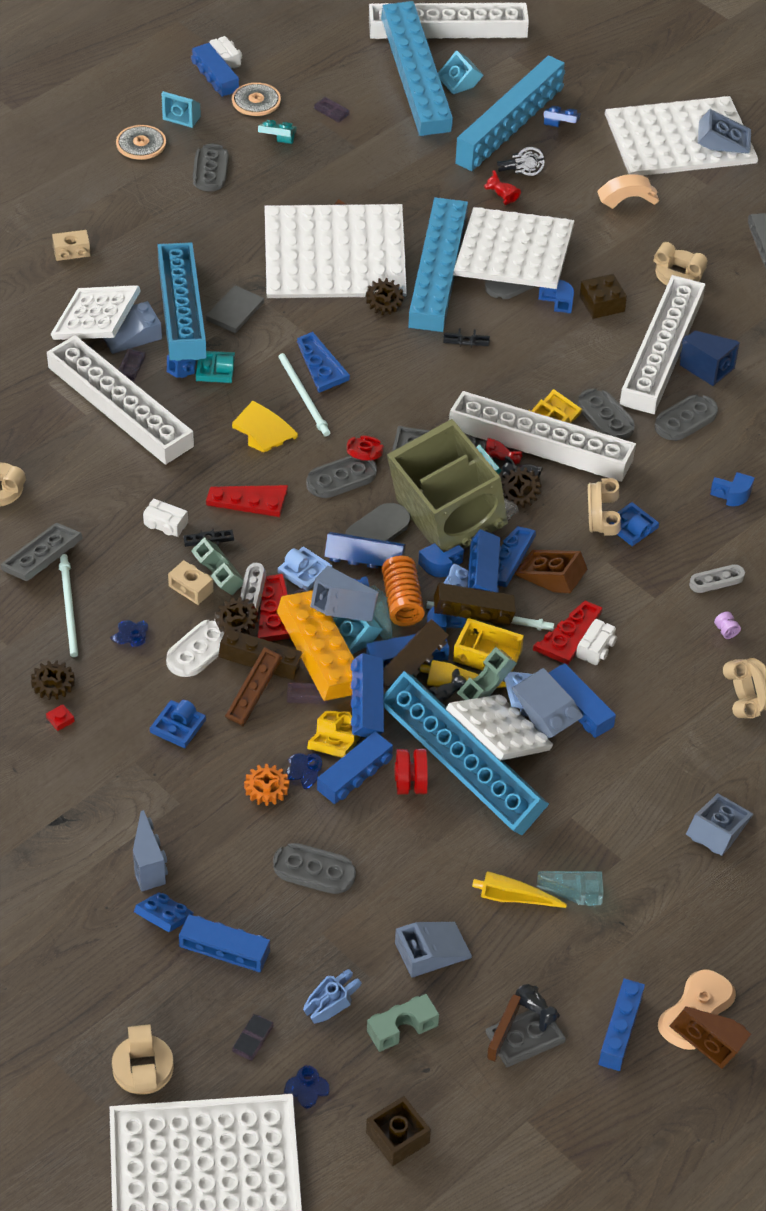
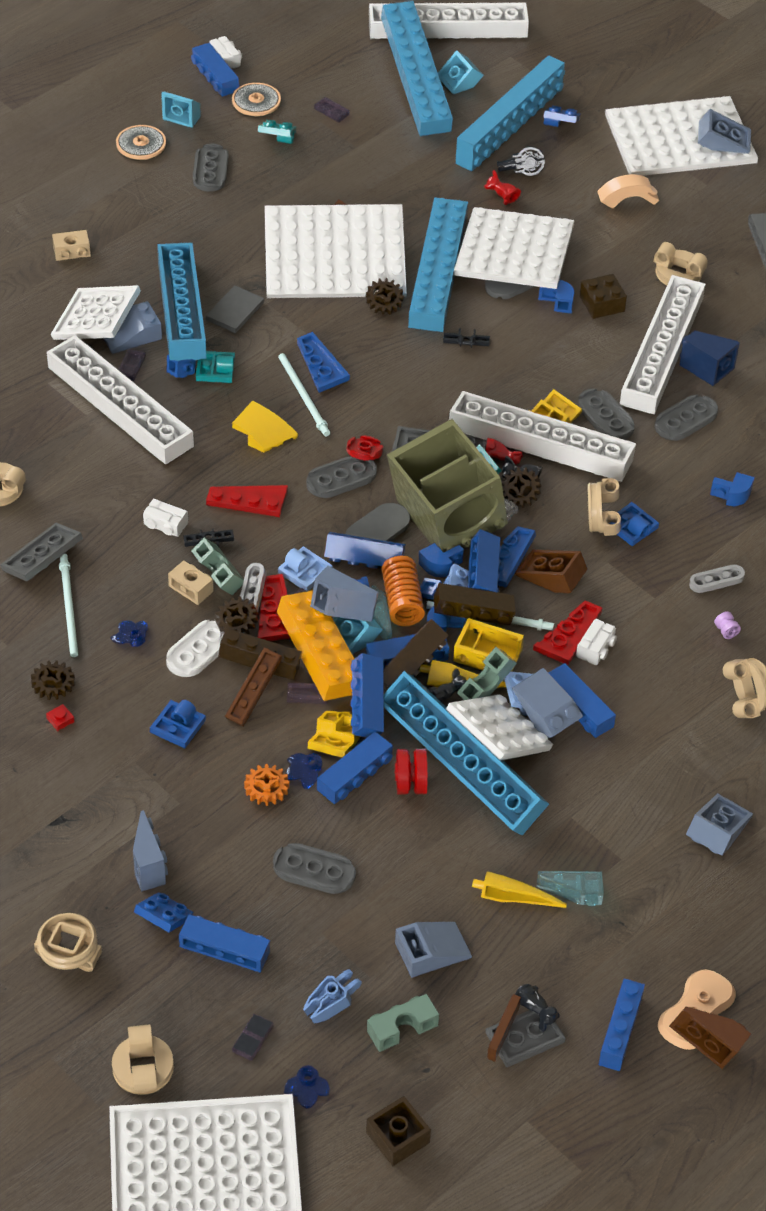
(85, 951): none -> tan piece
(428, 588): none -> blue plate

